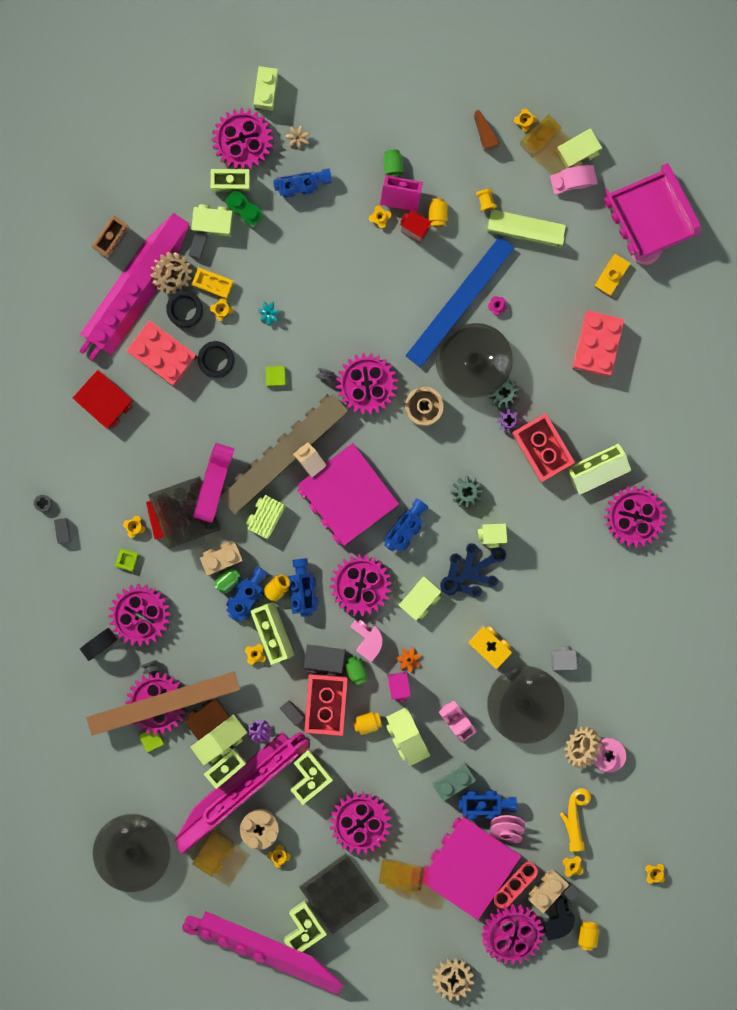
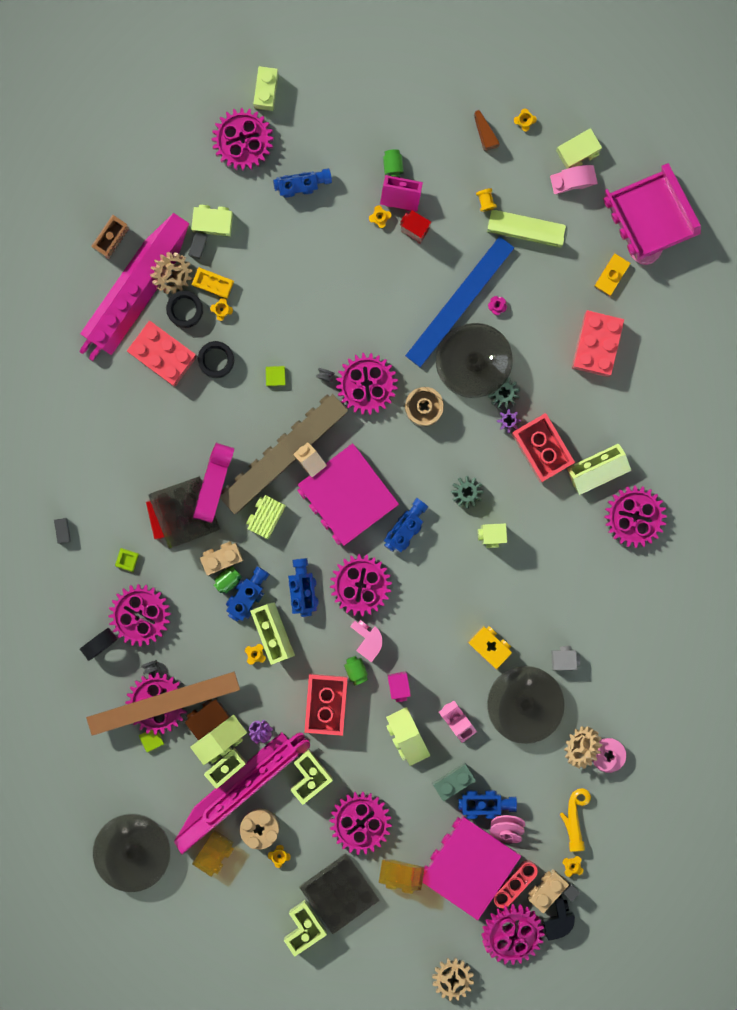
(46, 507): dark grey bush -> none
(103, 400): red brick -> none
(129, 526): yellow plate -> none
(230, 179): yellowish green brick -> none
(239, 206): green brick -> none
(262, 950): dark pink hinge -> none
(268, 313): teal plant -> none
(277, 587): yellow brick -> none
(292, 713): dark grey piece -> none
(295, 139): tan plant -> none
(324, 659): dark grey brick -> none
(367, 723): yellow brick -> none
(406, 655): orange plant -> none
(420, 598): yellowish green brick -> none
(438, 212): yellow brick -> none
(469, 572): dark blue plant -> none
(540, 136): clear yellow brick -> none
(588, 935): yellow brick -> none
(655, 878): yellow plate -> none

